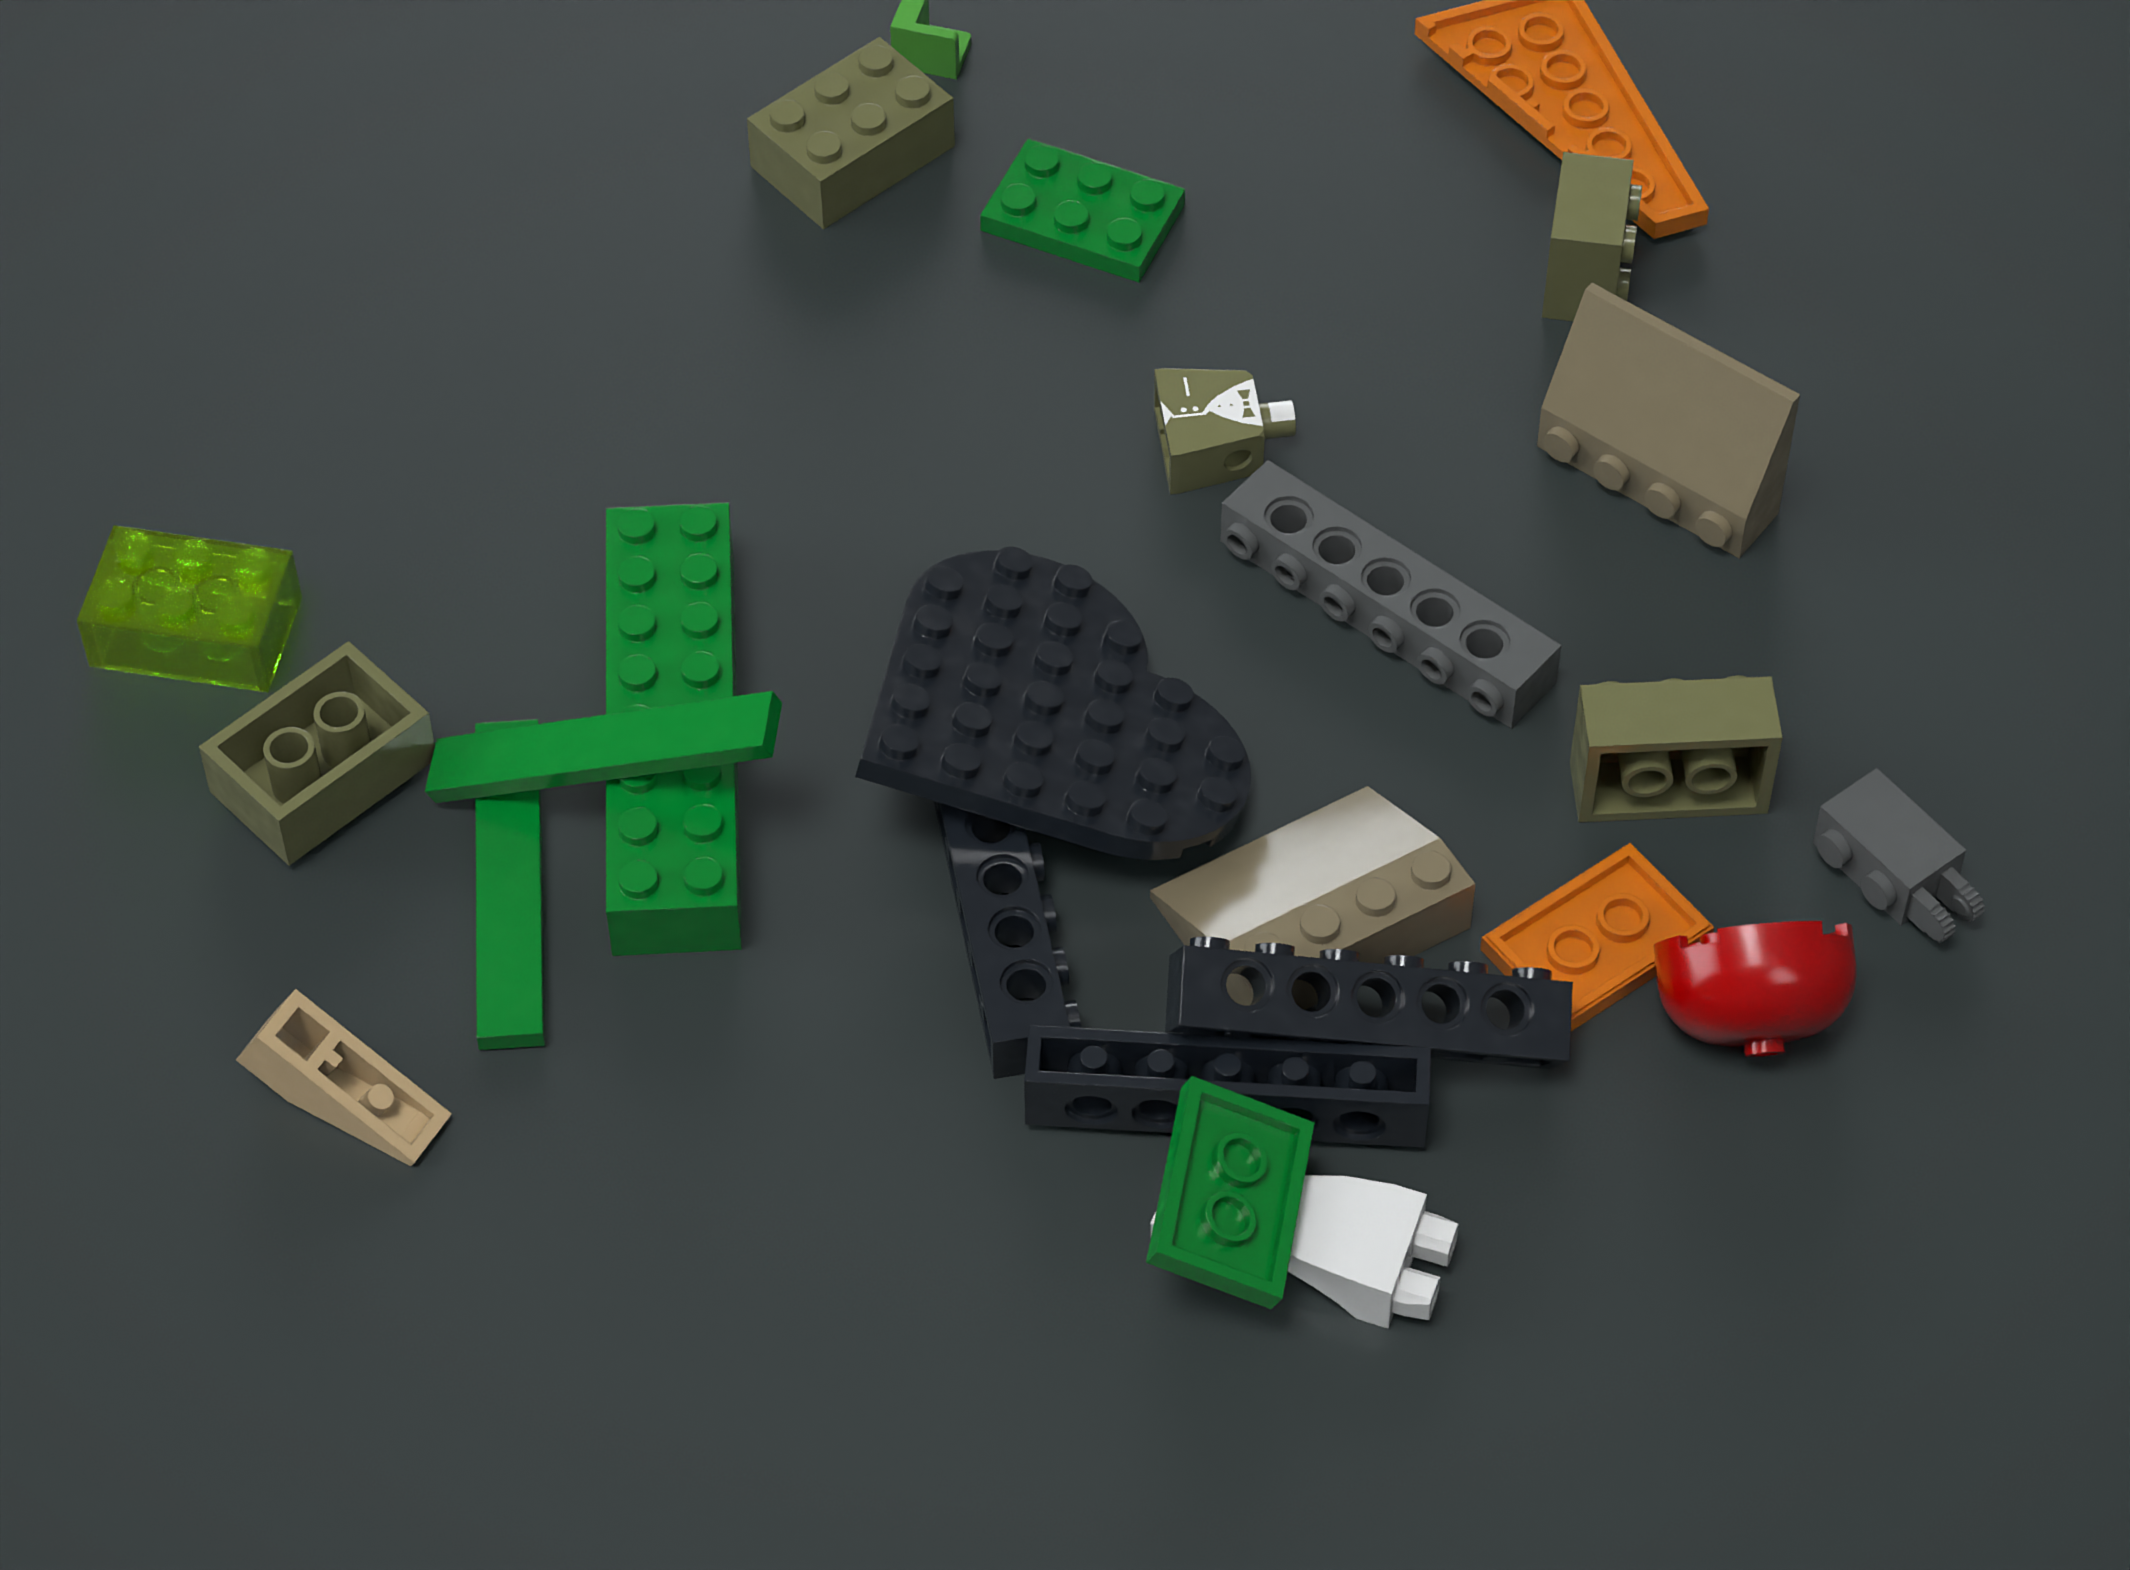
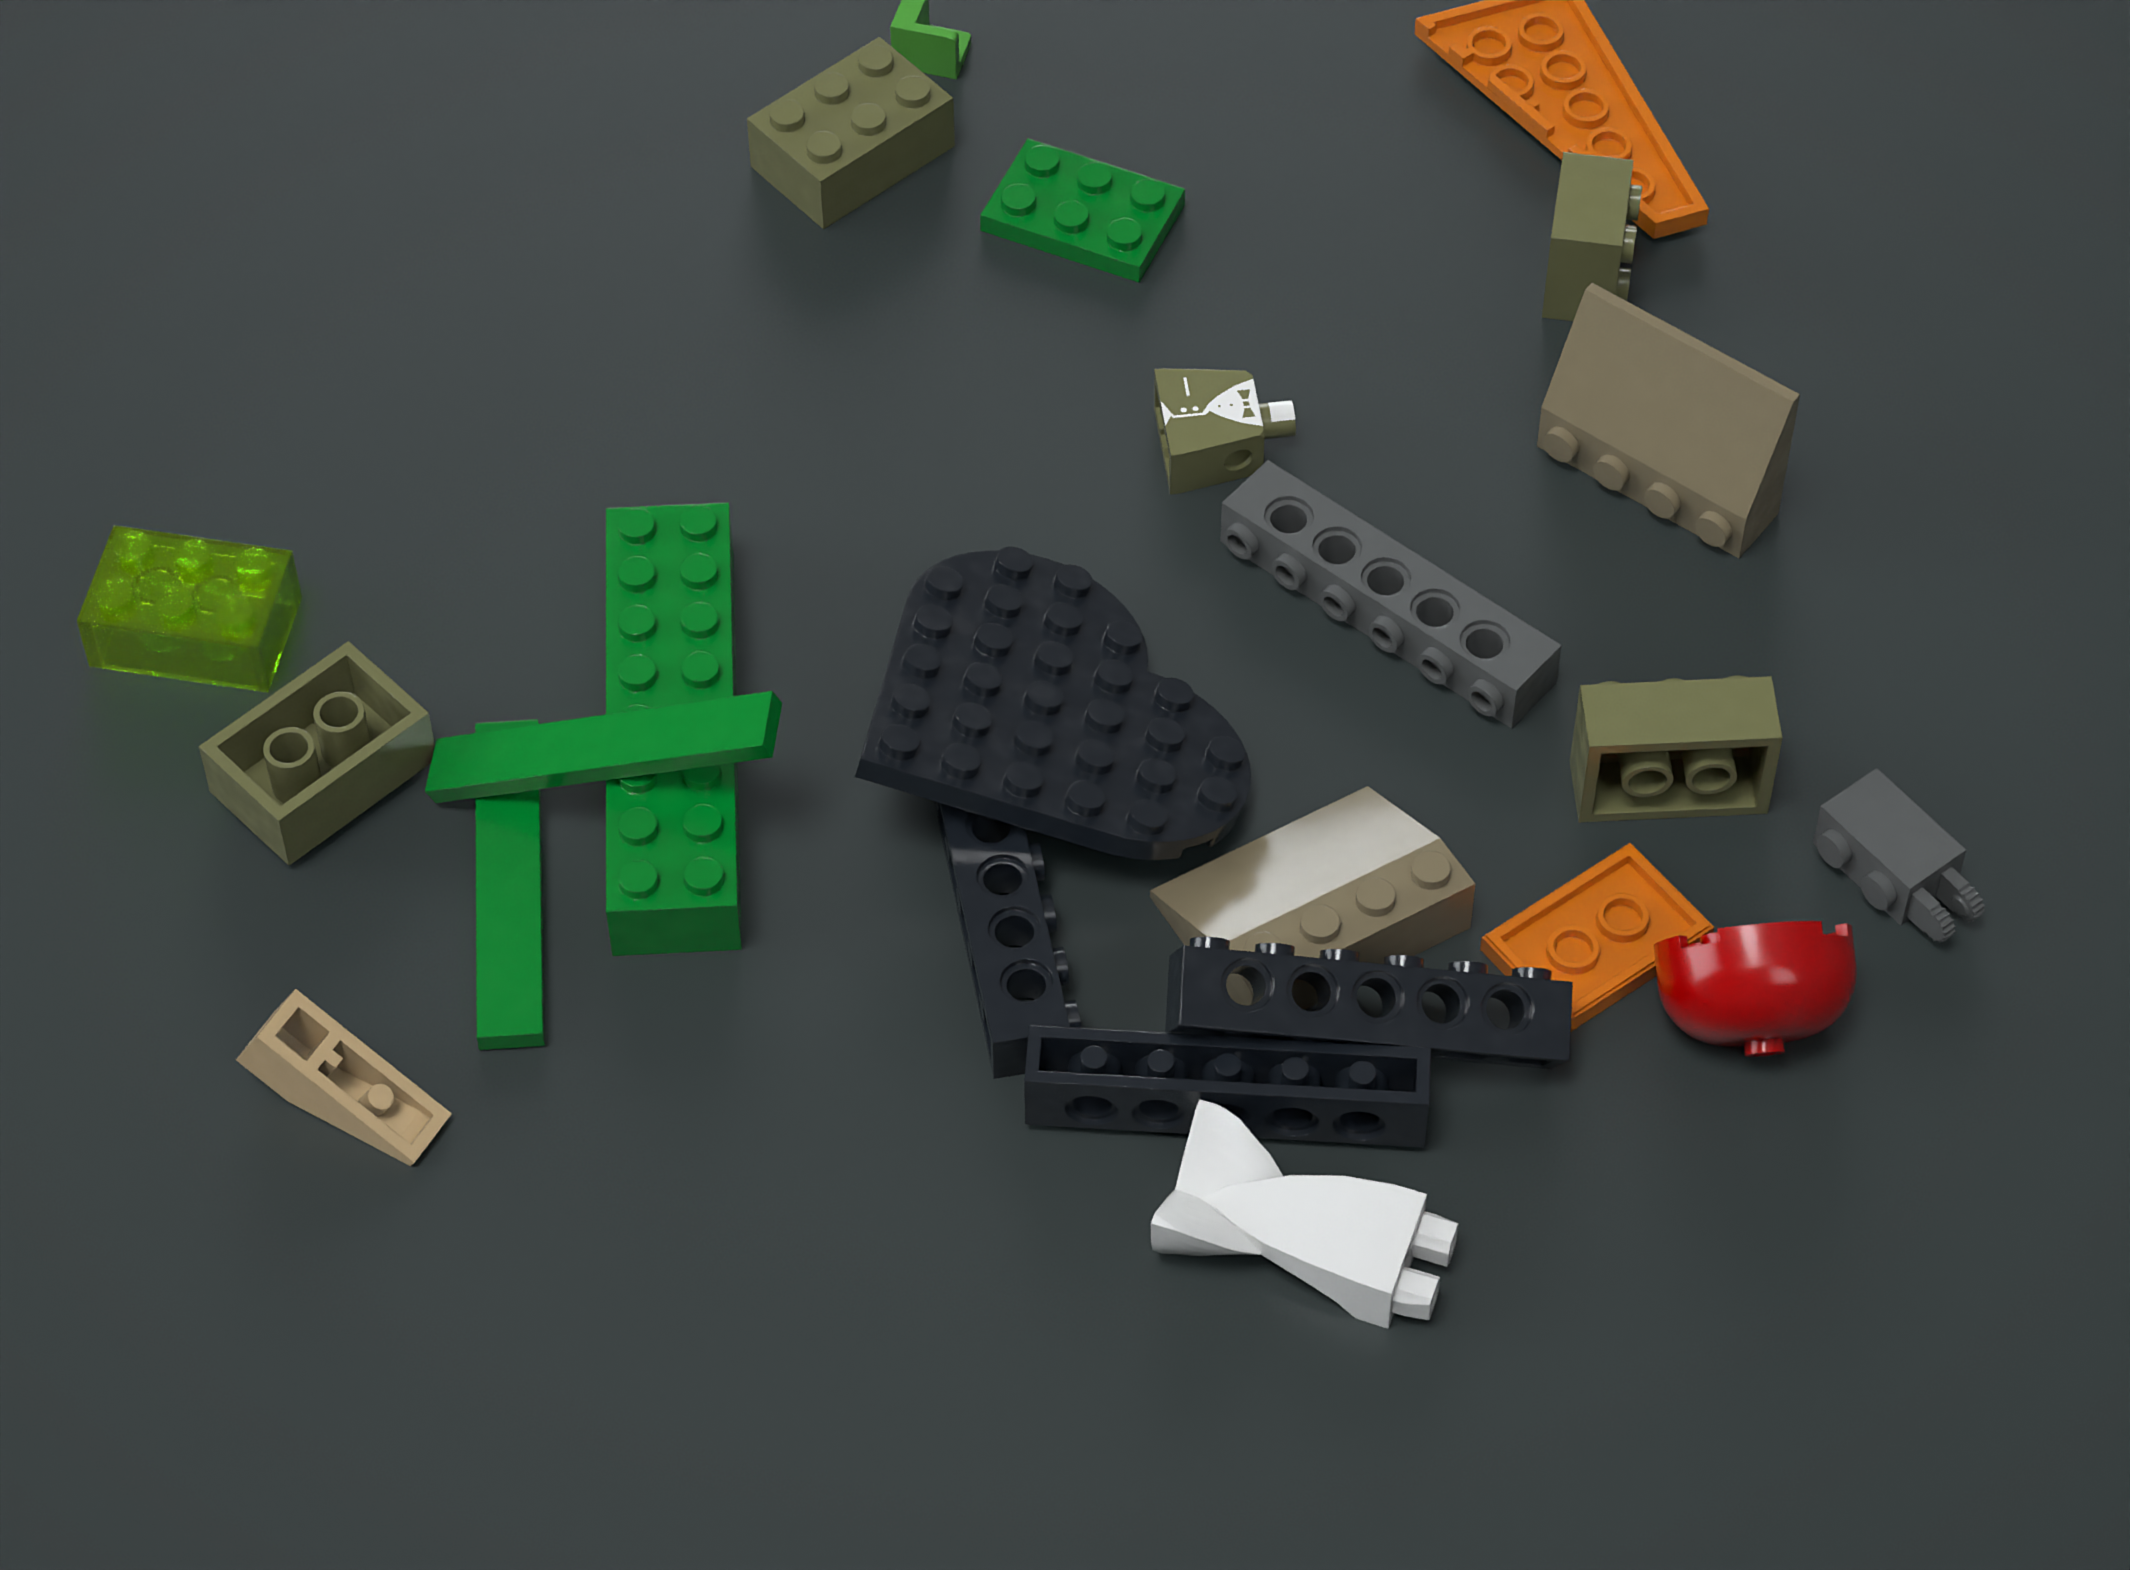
(1230, 1193): green plate -> none

